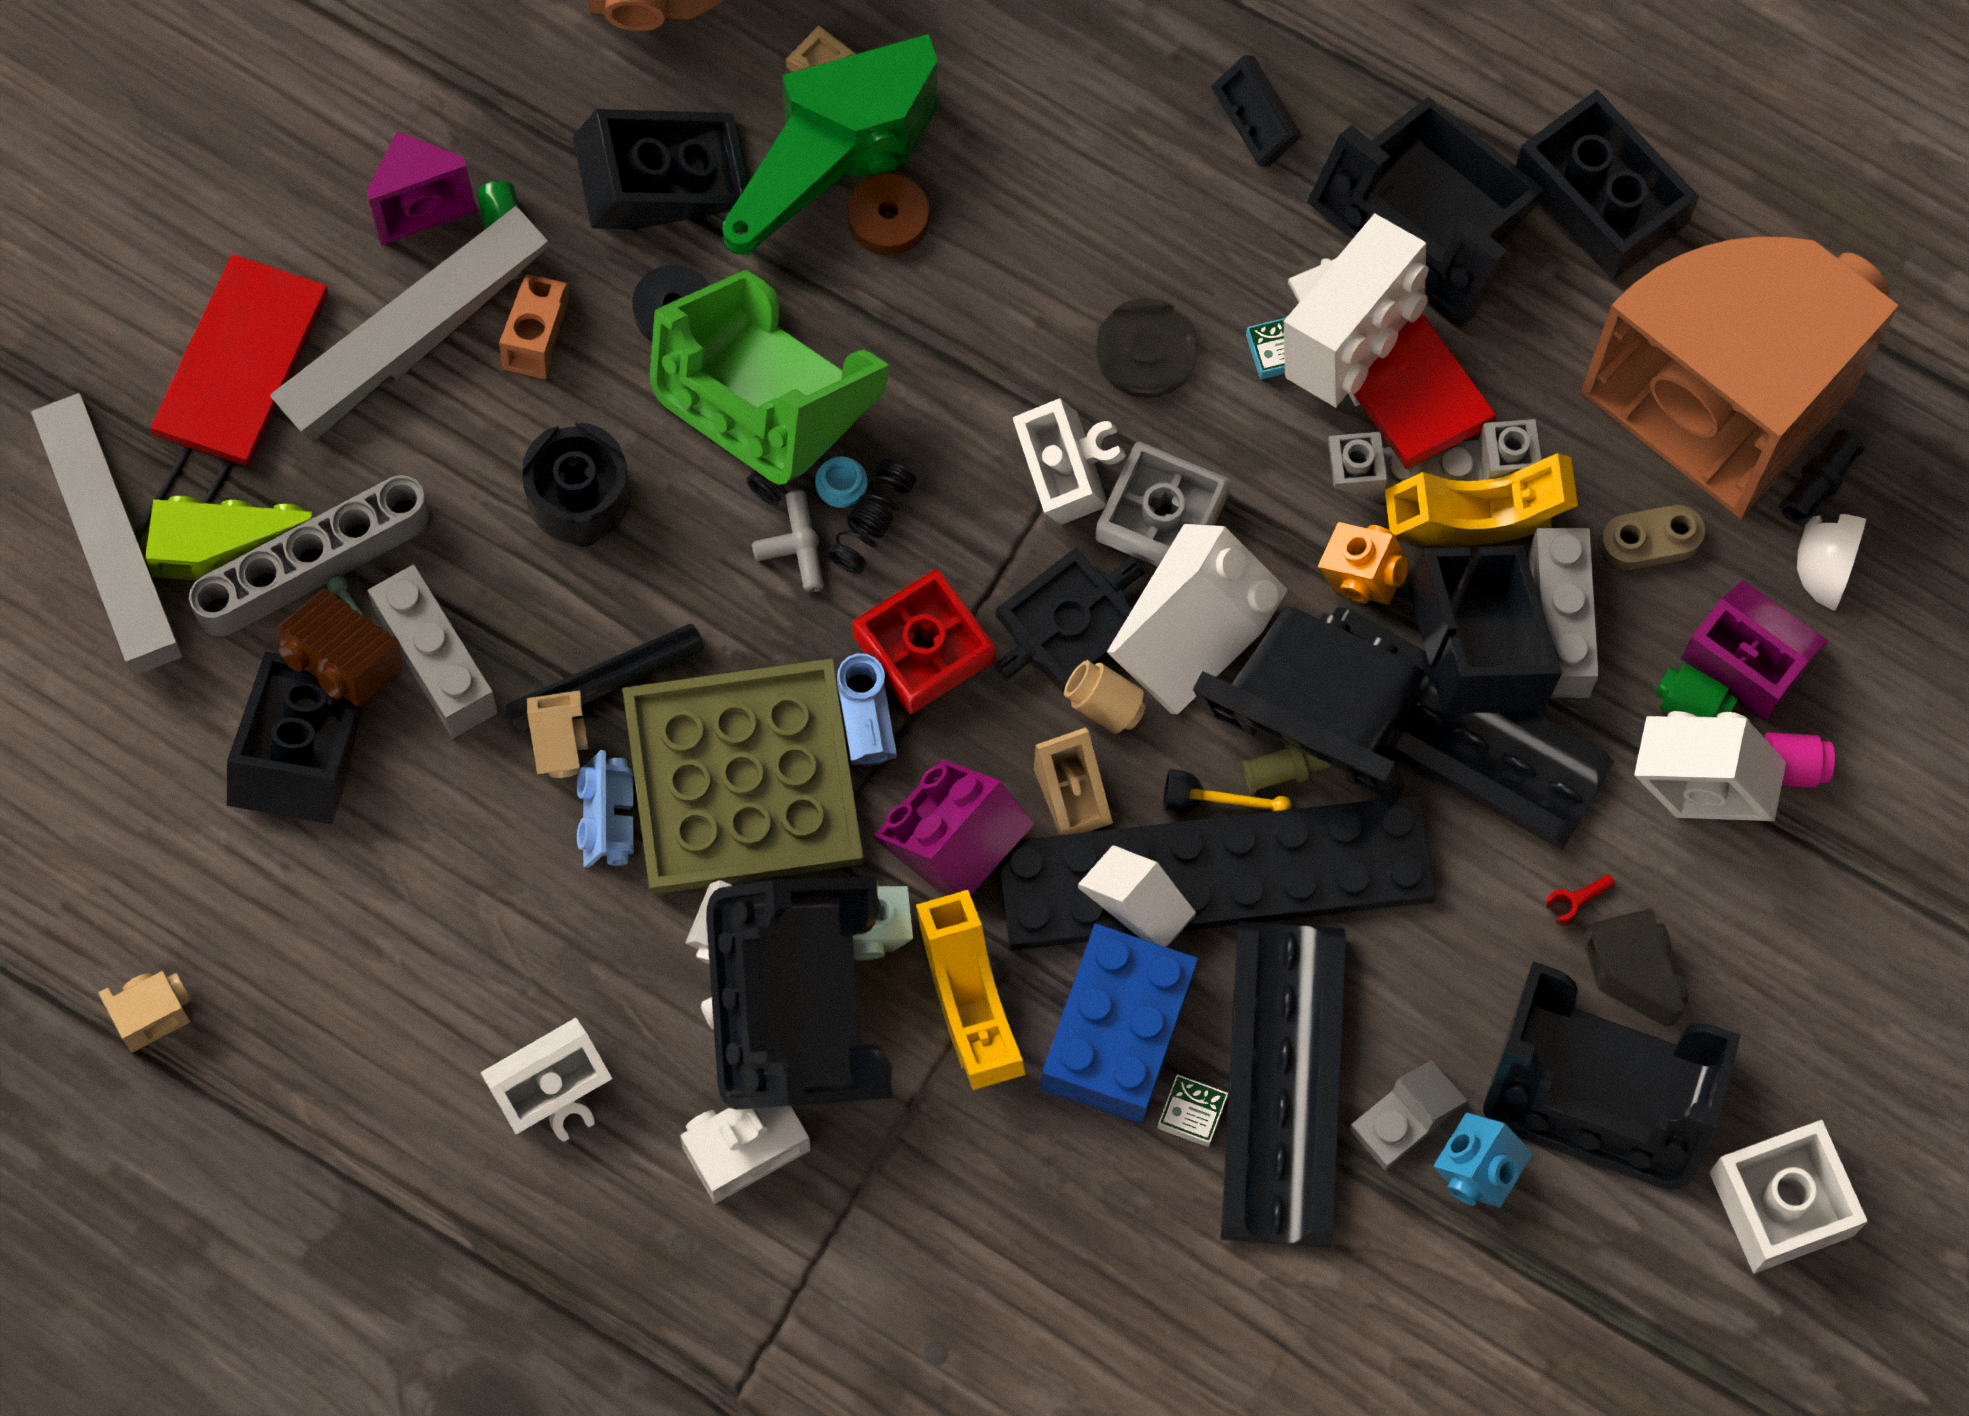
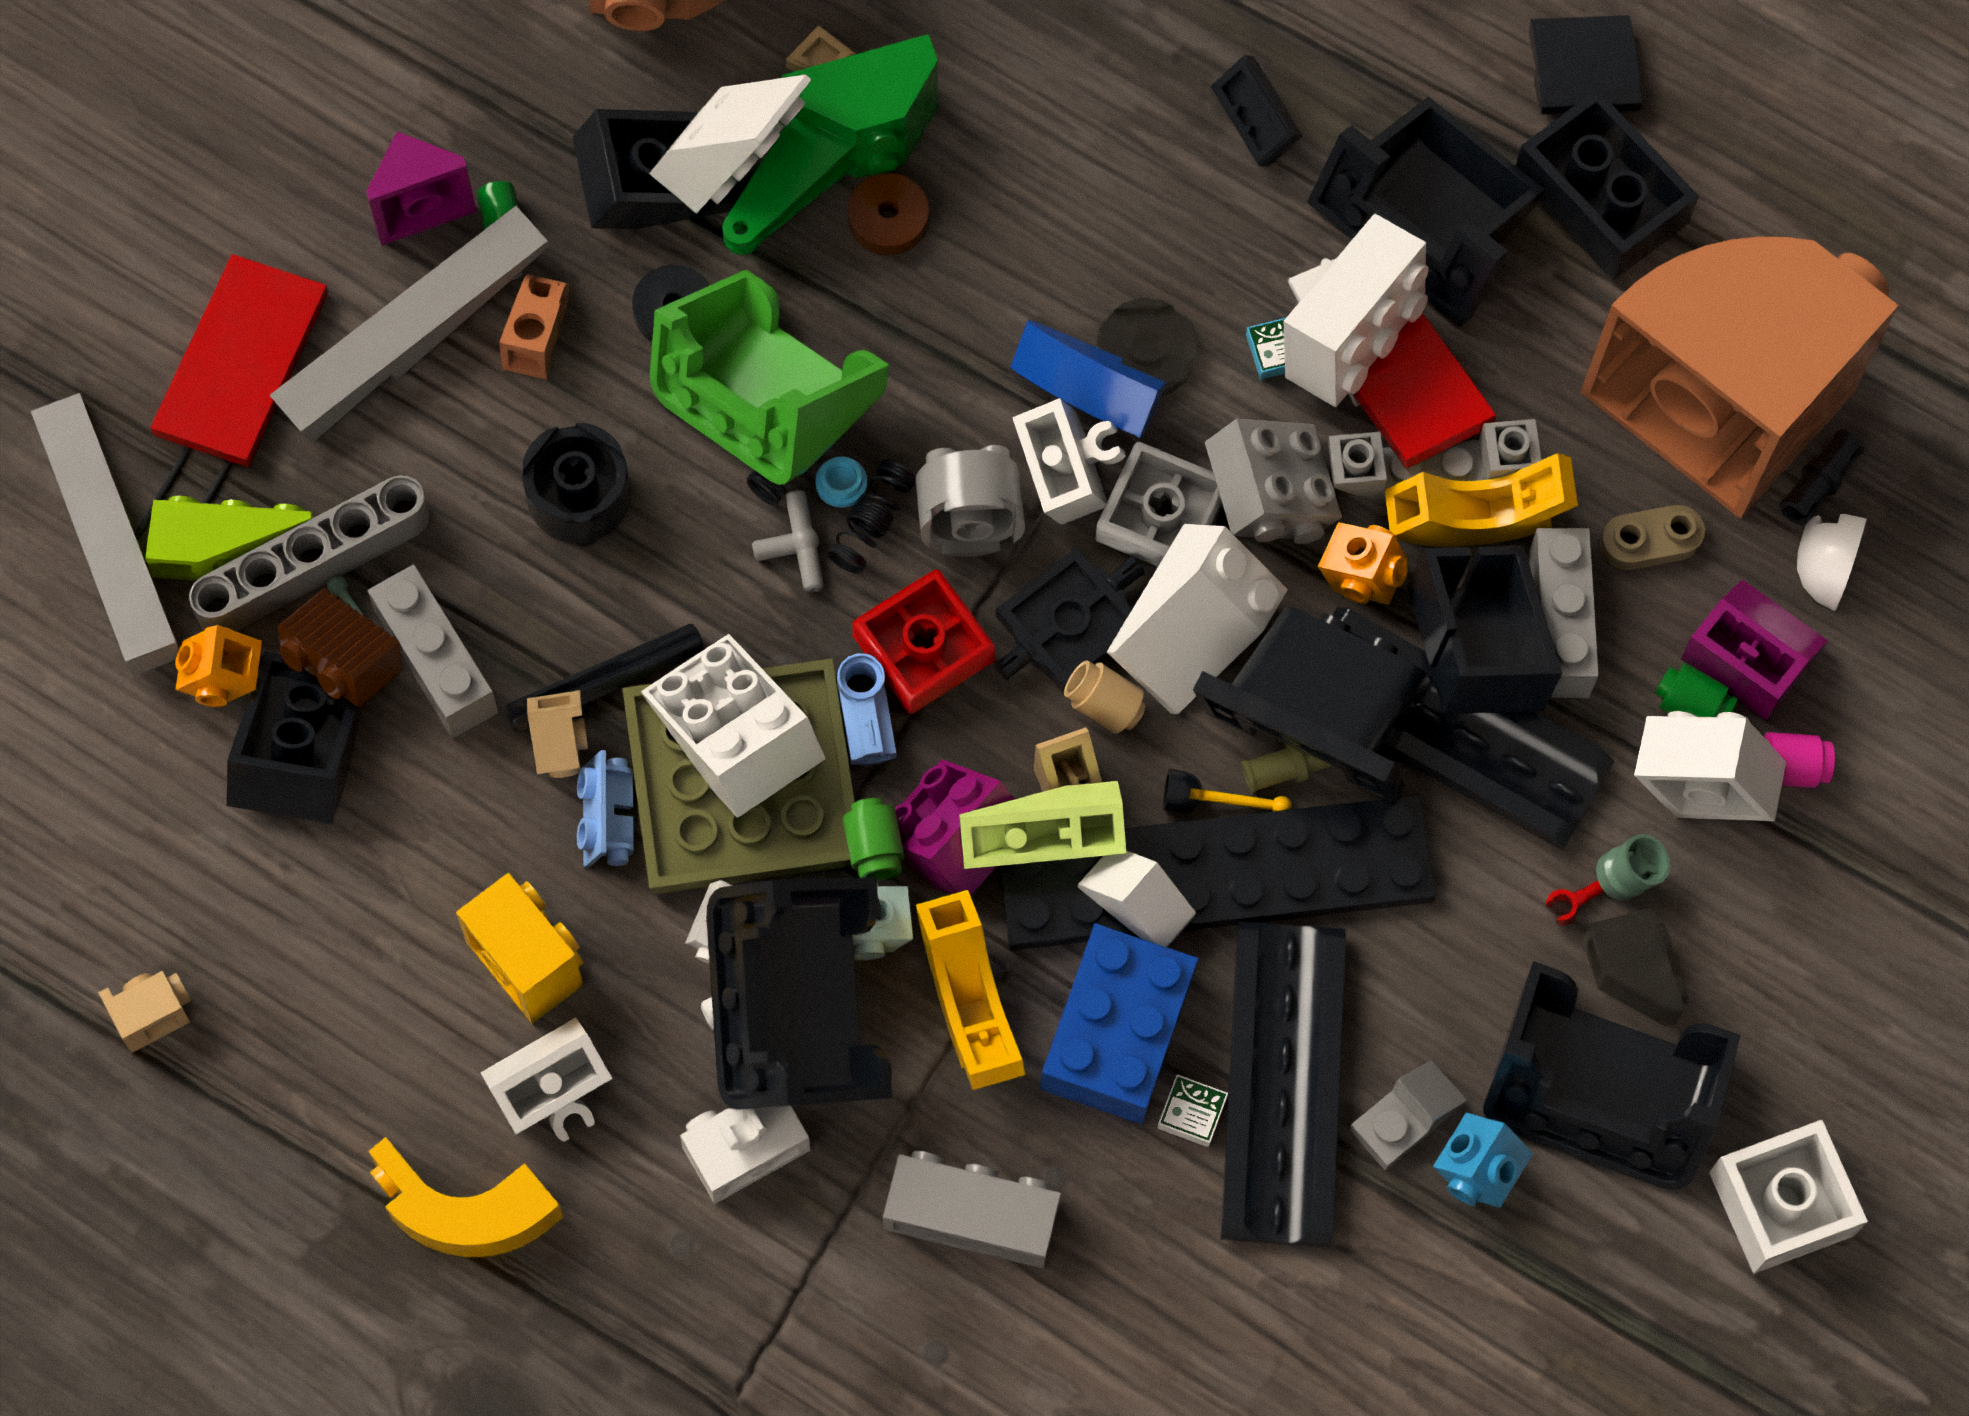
(218, 665): none -> light orange brick
(465, 1226): none -> yellow arch
(521, 947): none -> yellow brick
(728, 138): none -> white slope
(735, 725): none -> white slope
(874, 839): none -> bright green brick
(969, 500): none -> light grey brick
(971, 1209): none -> light grey brick
(1046, 827): none -> yellowish green slope
(1088, 378): none -> blue slope
(1273, 480): none -> light grey brick
(1585, 55): none -> black slope
(1633, 867): none -> sand green wheel

